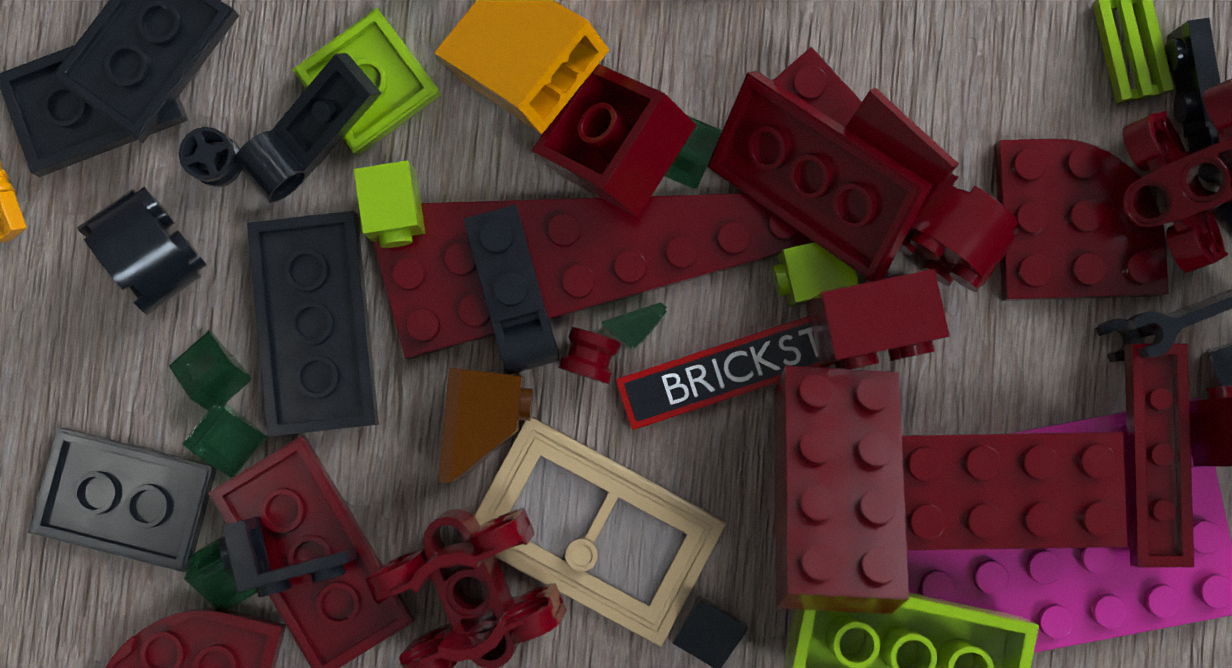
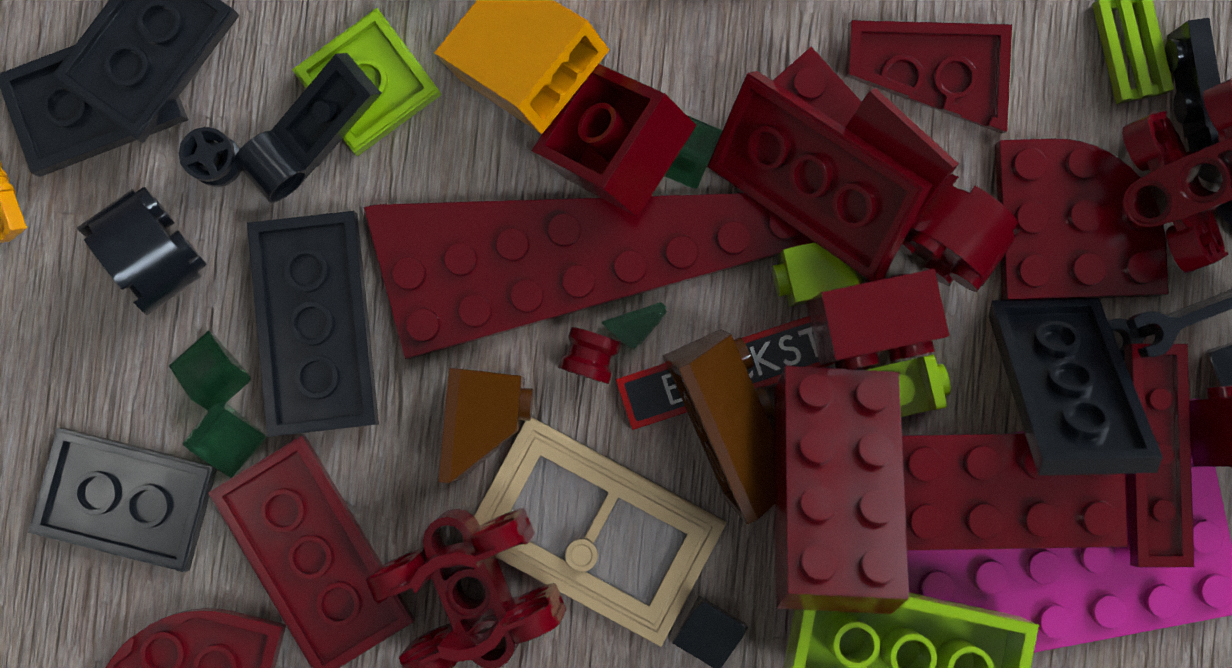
(213, 580): clear green slope -> none
(246, 554): black bracket -> none
(389, 203): lime brick -> none
(511, 289): black plate -> none
(729, 419): none -> reddish brown slope
(921, 384): none -> lime bracket
(938, 65): none -> dark red wing
(1072, 388): none -> black plate

